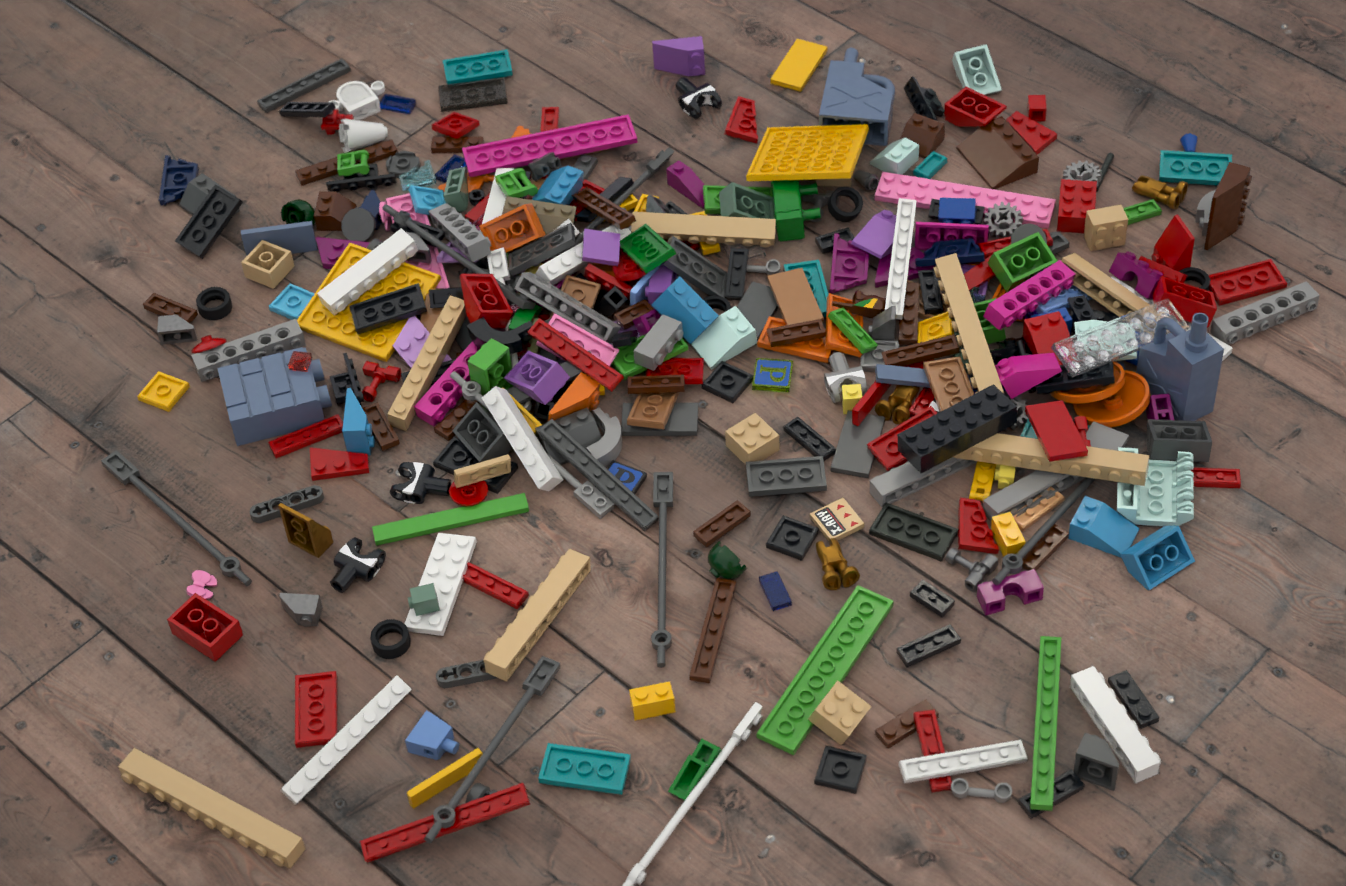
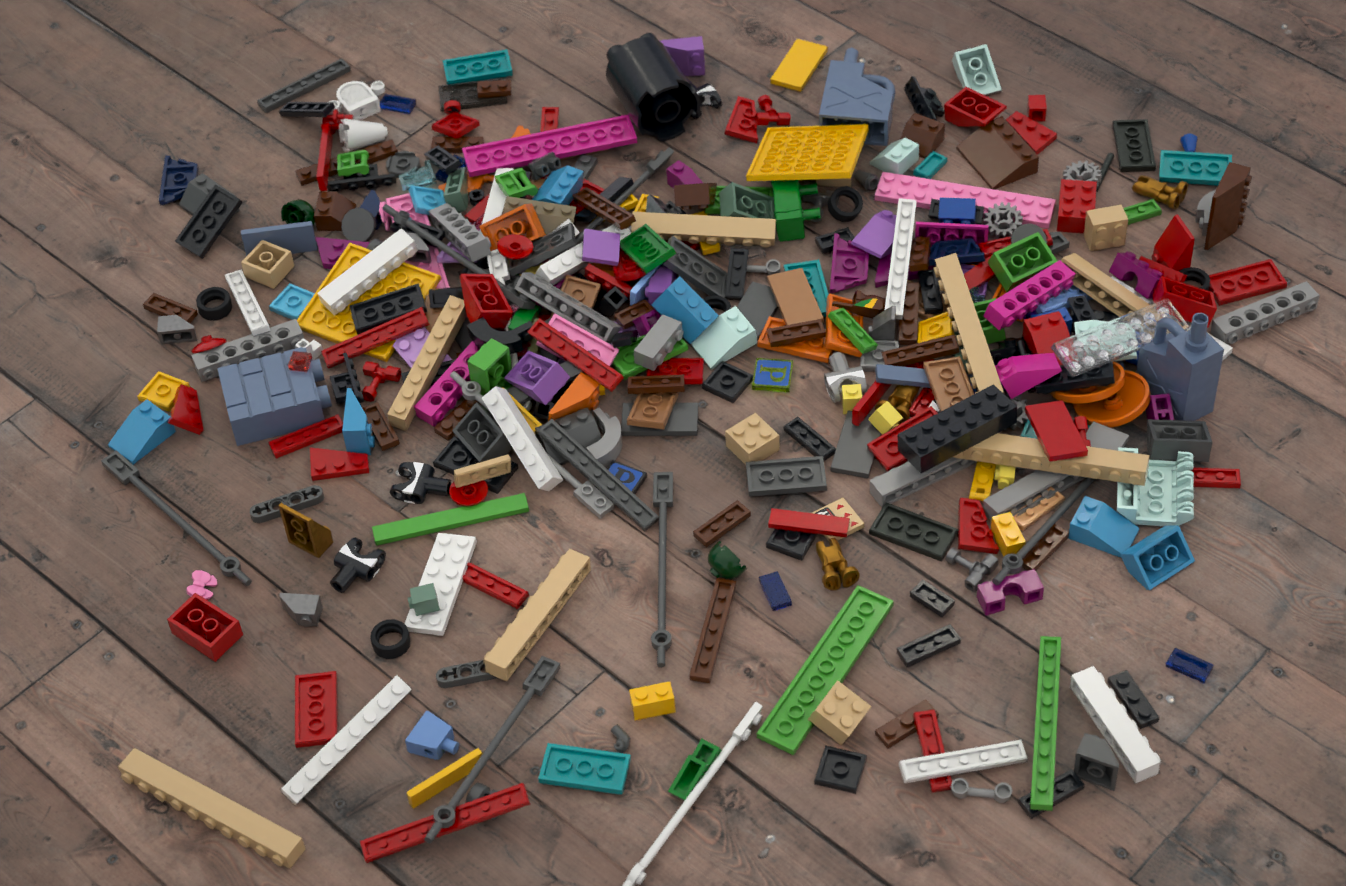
(142, 432): none -> dark azure slope
(186, 410): none -> red wing
(247, 303): none -> white tile
(312, 347): none -> white piece
(324, 157): none -> red tile
(375, 337): none -> red tile
(443, 159): none -> black plate
(452, 106): none -> red tile
(494, 88): none -> reddish brown plate
(515, 246): none -> red dish
(623, 739): none -> dark grey arm
(651, 87): none -> black brick
(695, 194): none -> reddish brown slope
(770, 114): none -> red bar
(809, 522): none -> red tile
(885, 418): none -> light yellow brick
(920, 254): none -> reddish brown plate
(1134, 145): none -> pearl dark grey tile
(1189, 665): none -> clear blue tile

